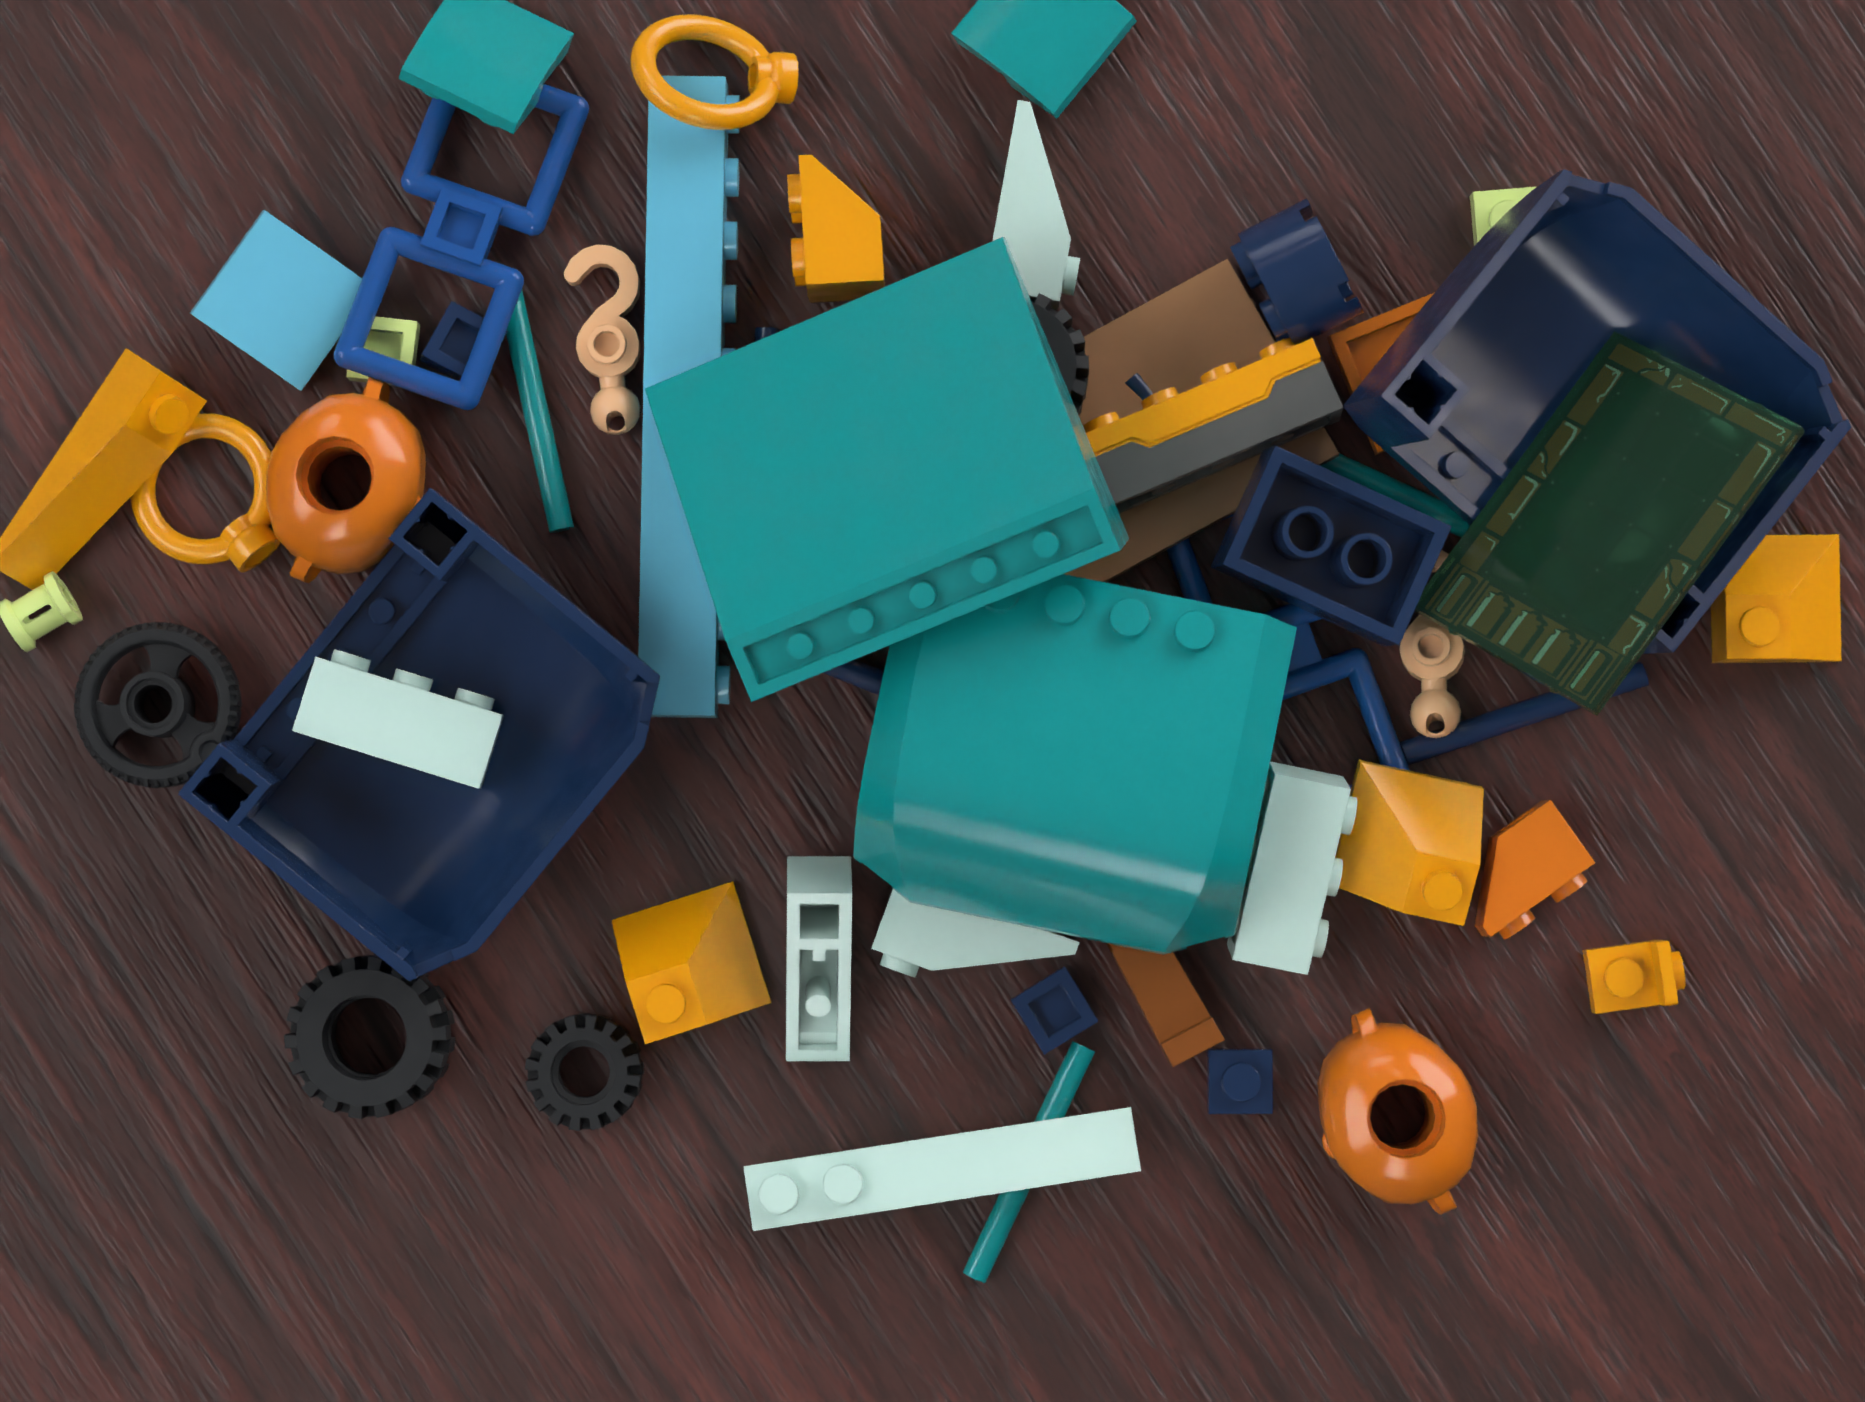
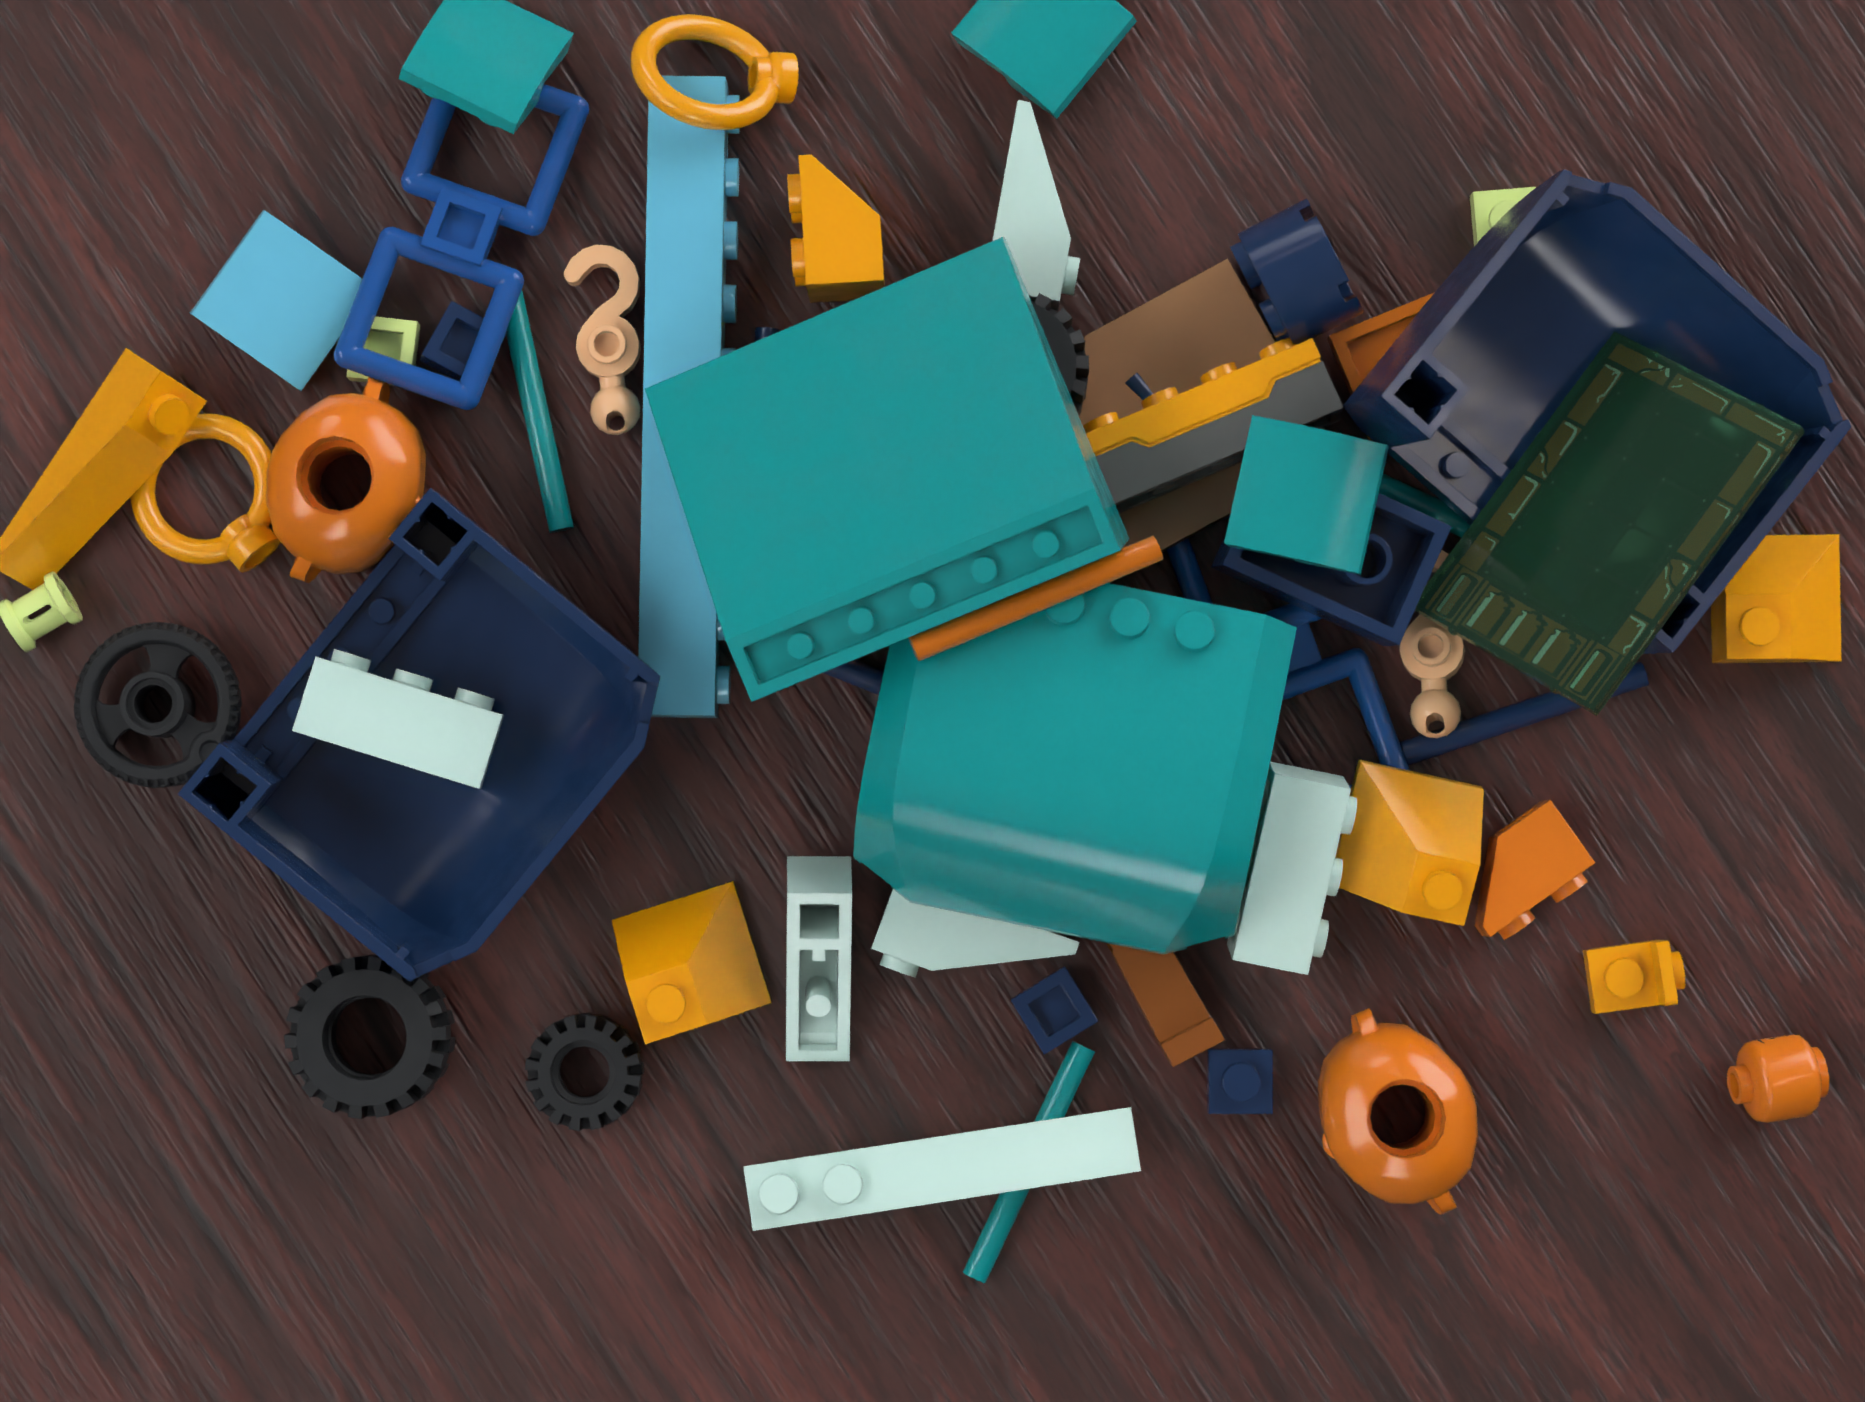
(1036, 598): none -> orange bar
(1306, 494): none -> teal slope
(1778, 1078): none -> orange head

